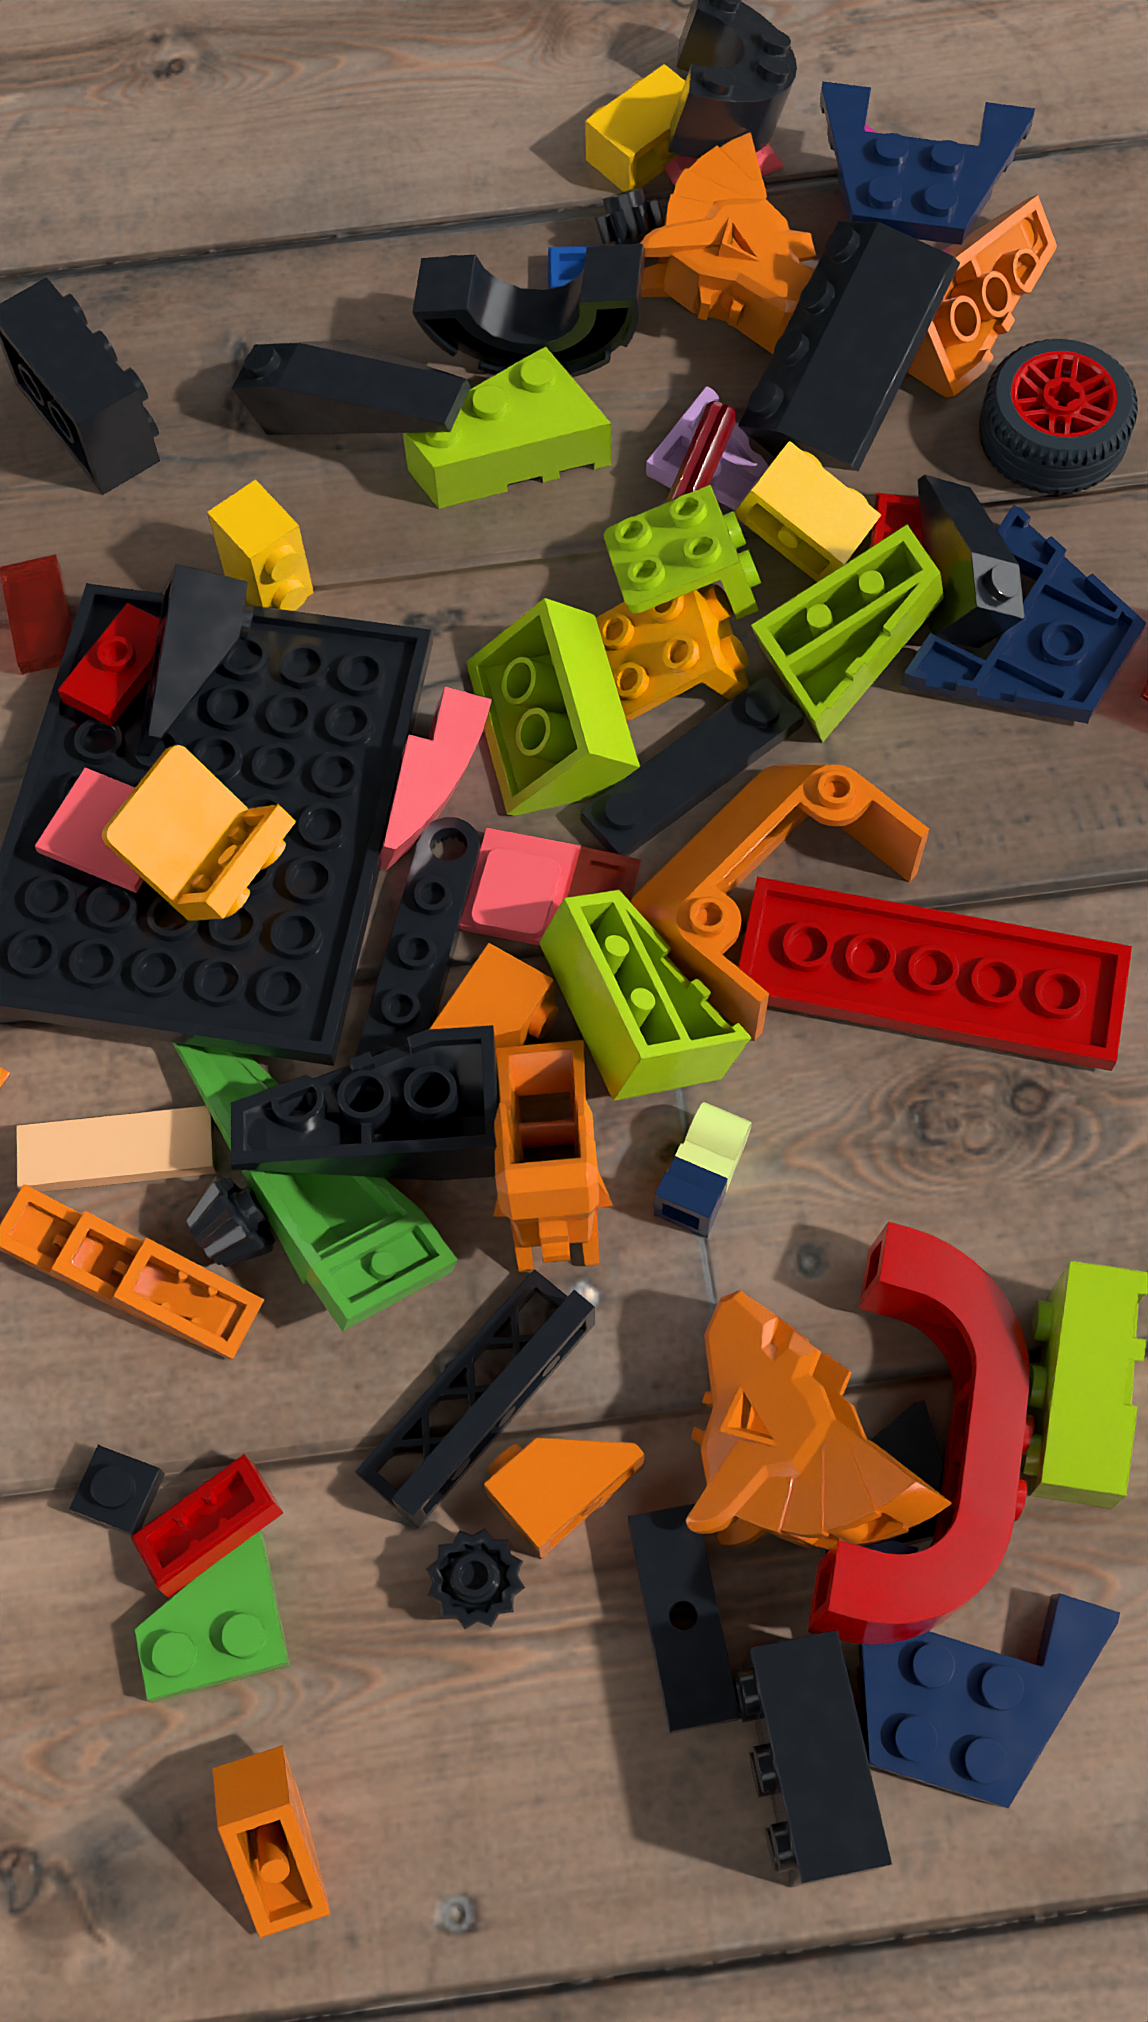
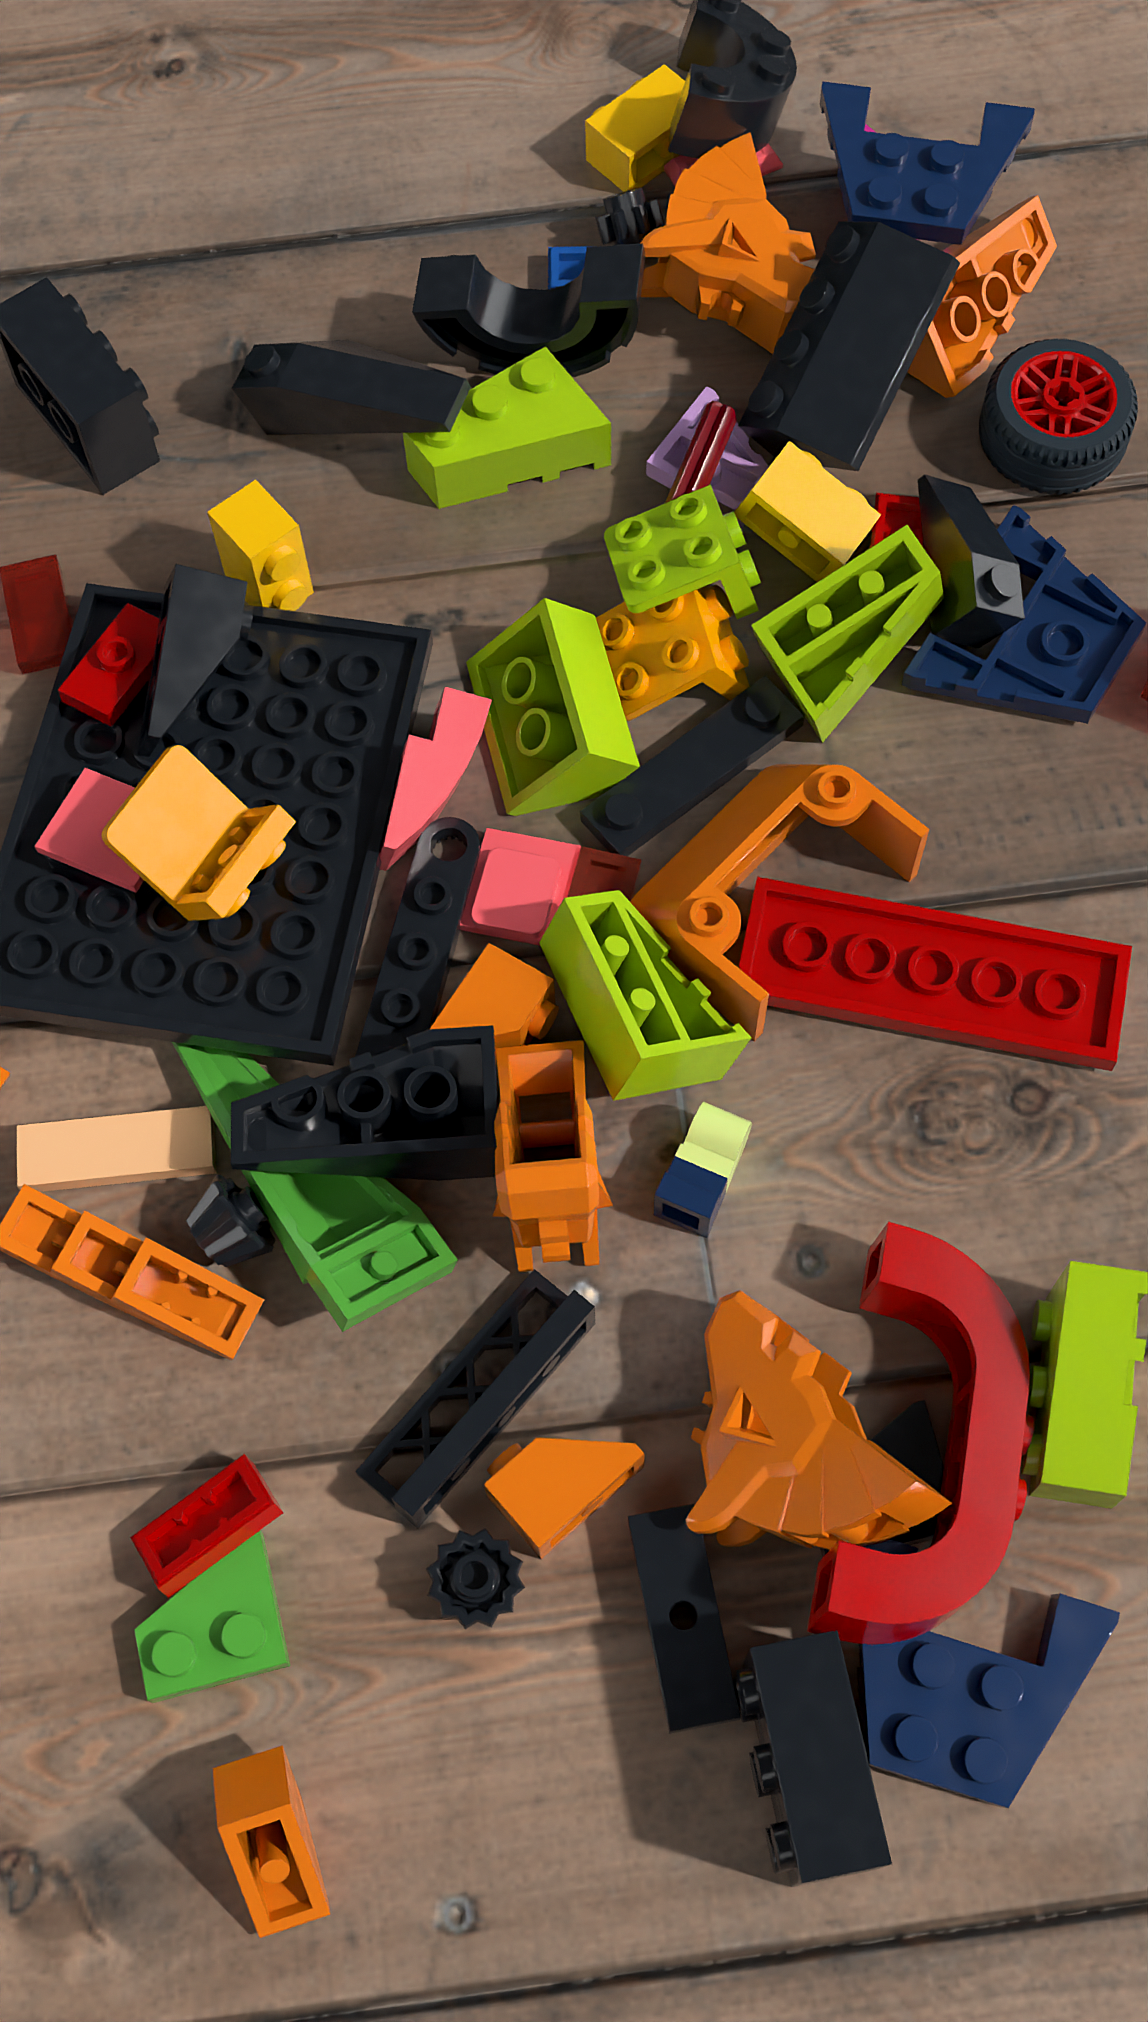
(117, 1491): black plate -> none

